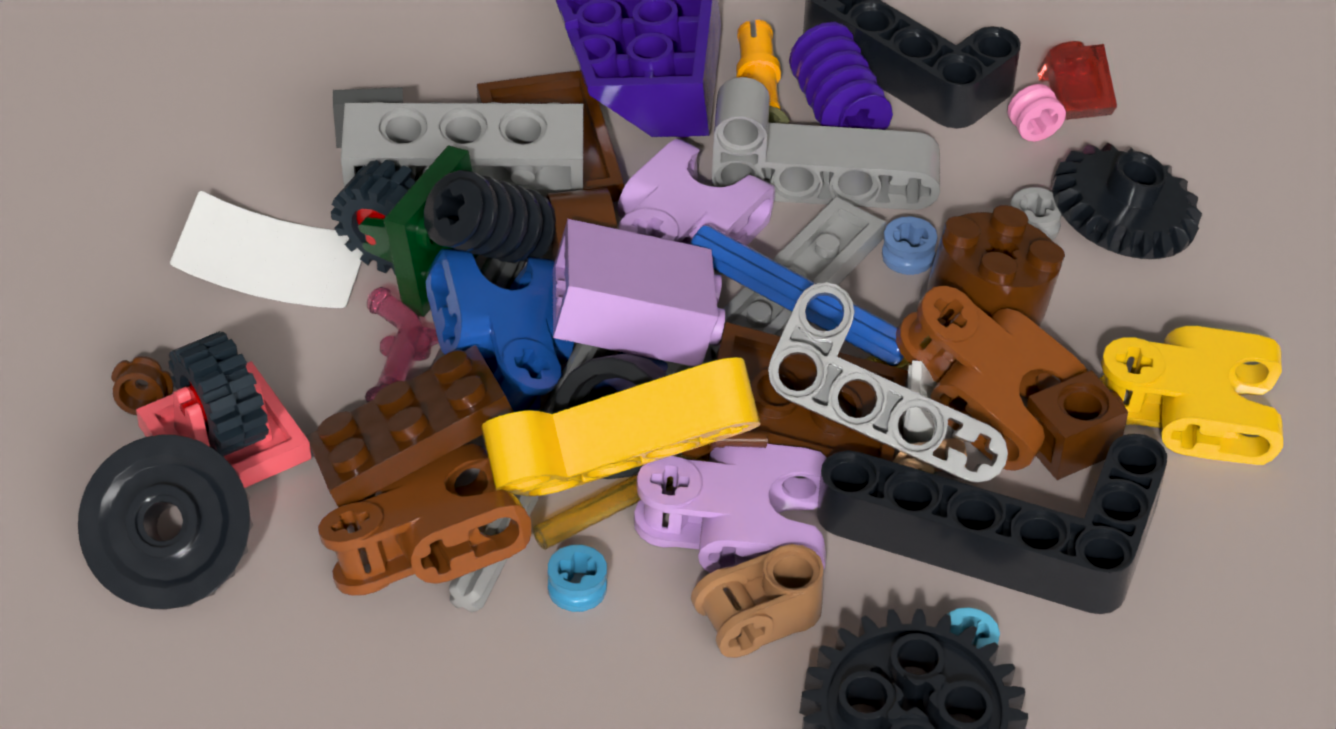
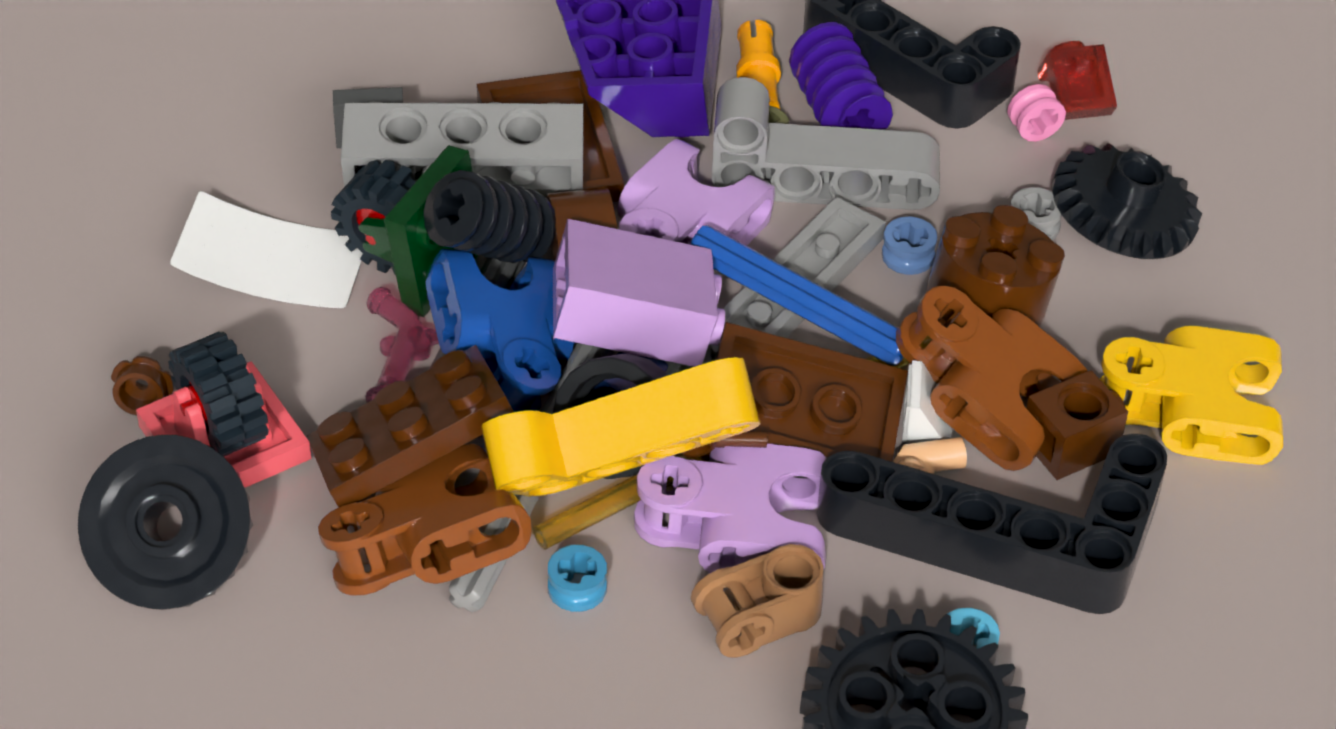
(890, 397): light grey beam -> none

